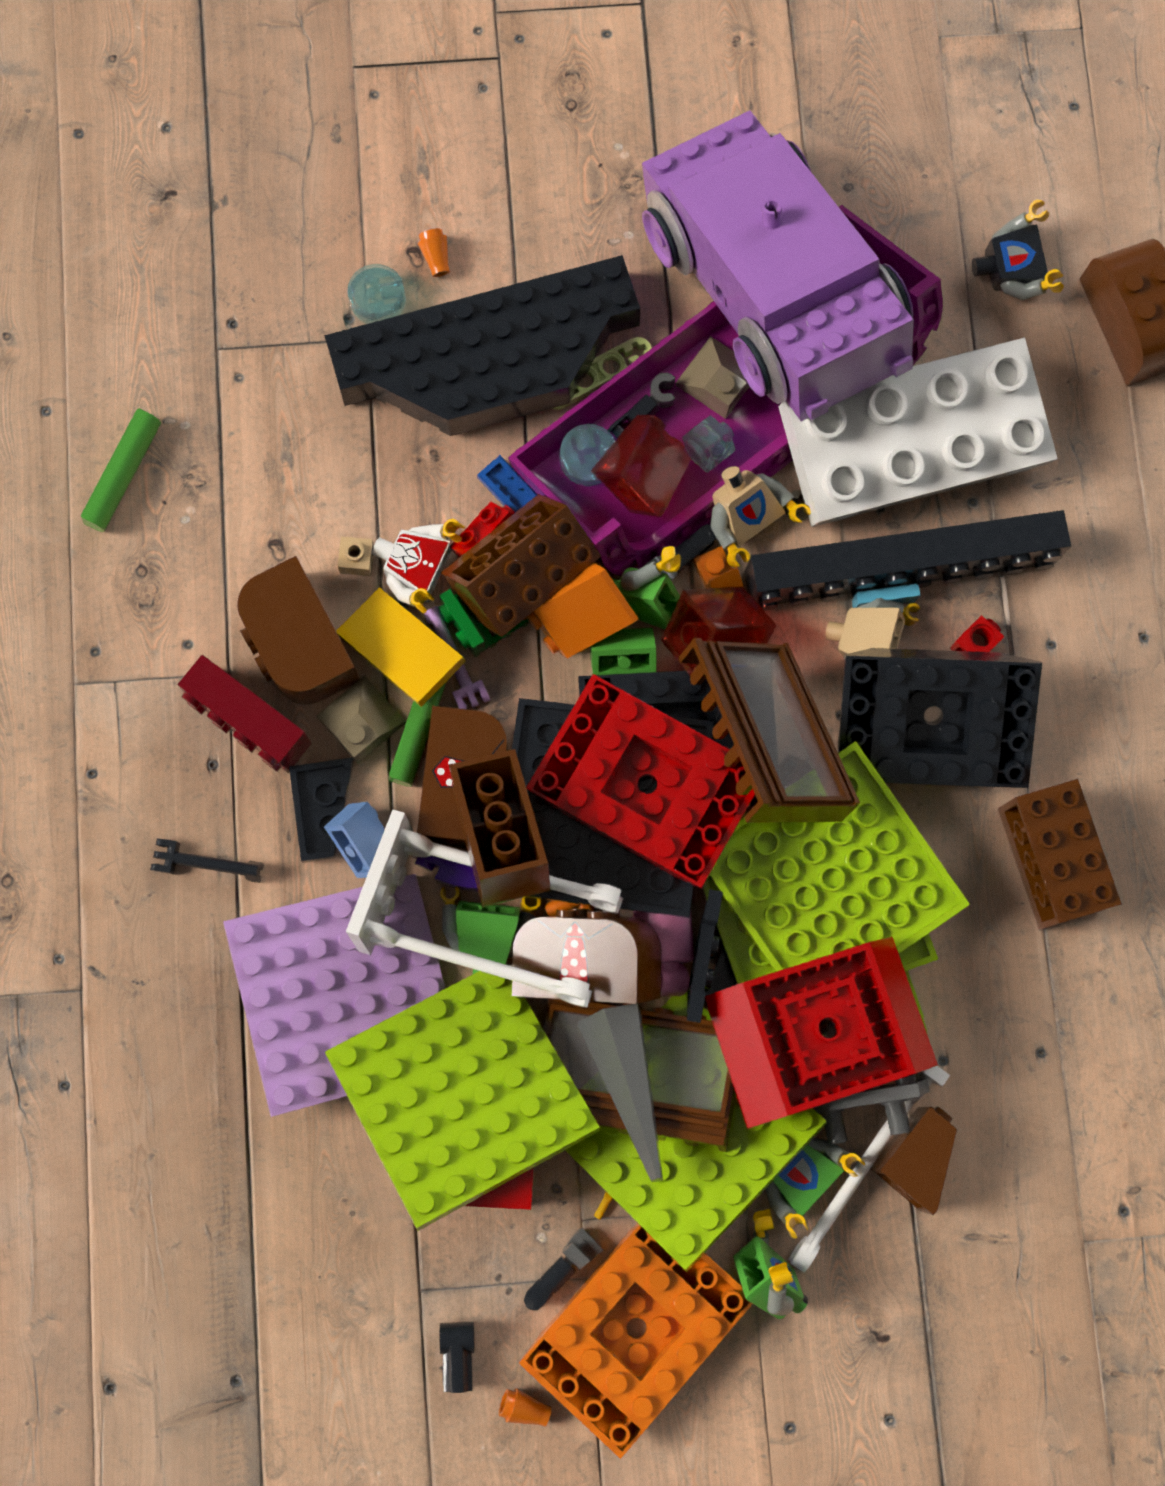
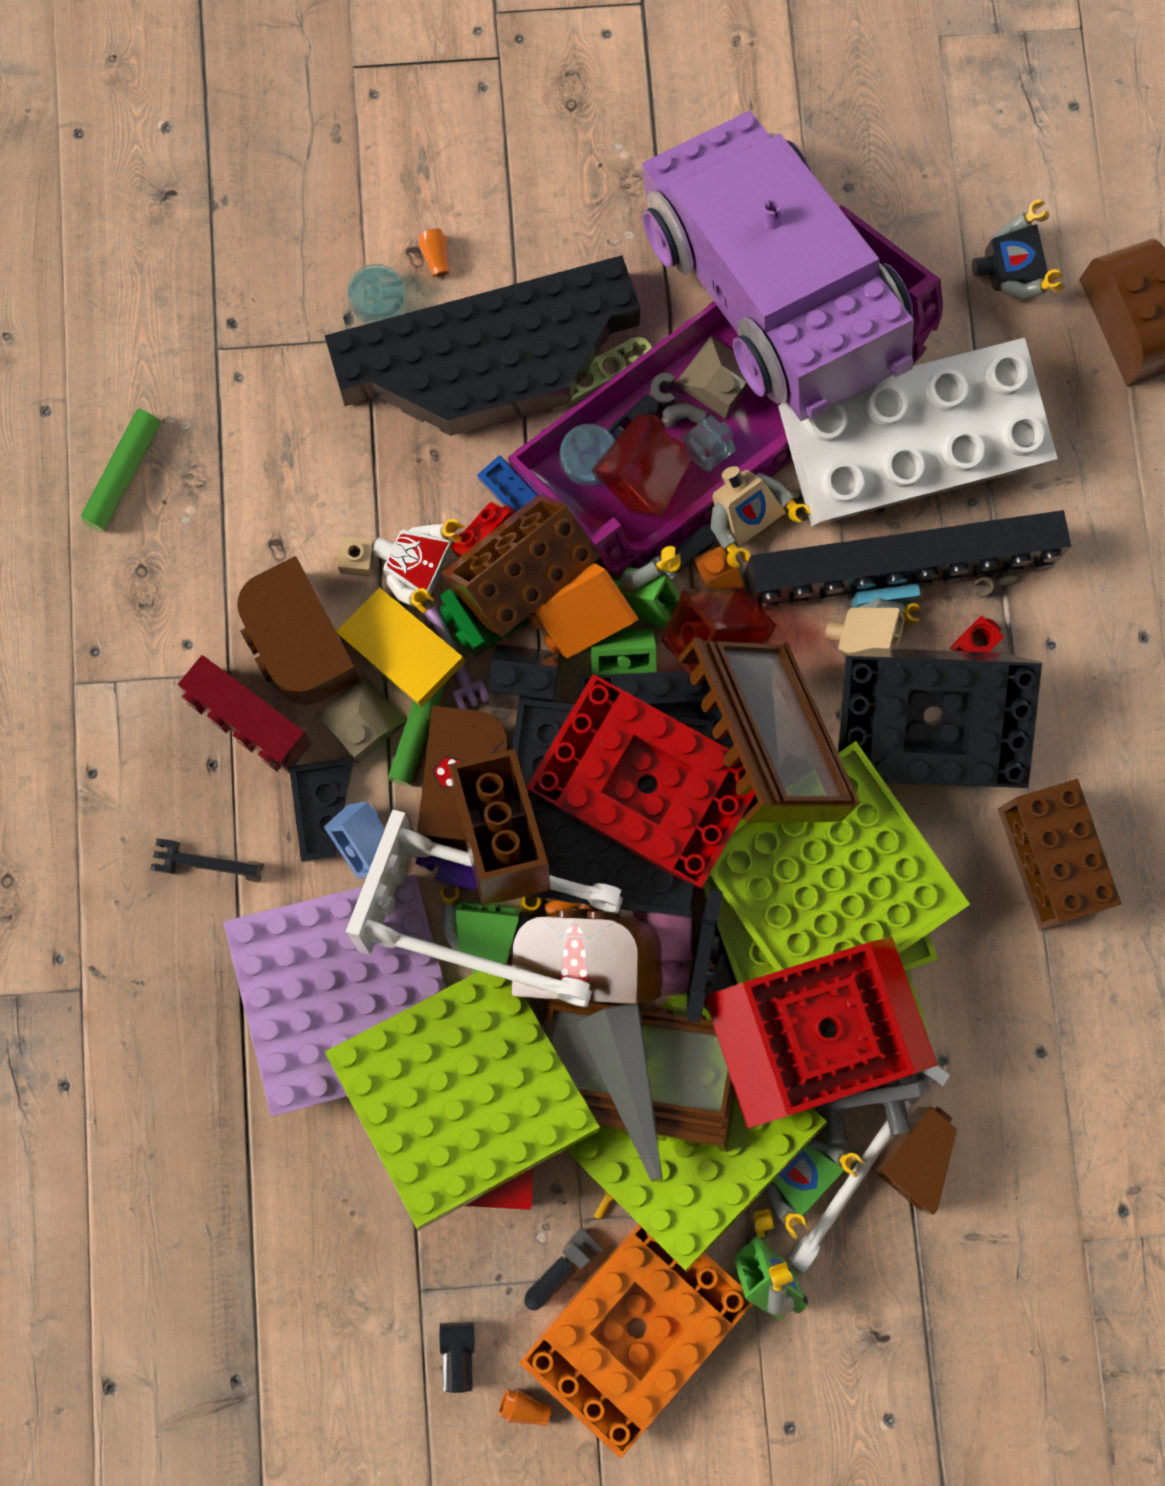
(522, 674): none -> black slope
(682, 411): none -> dark grey arm
(994, 584): none -> dark tan hand

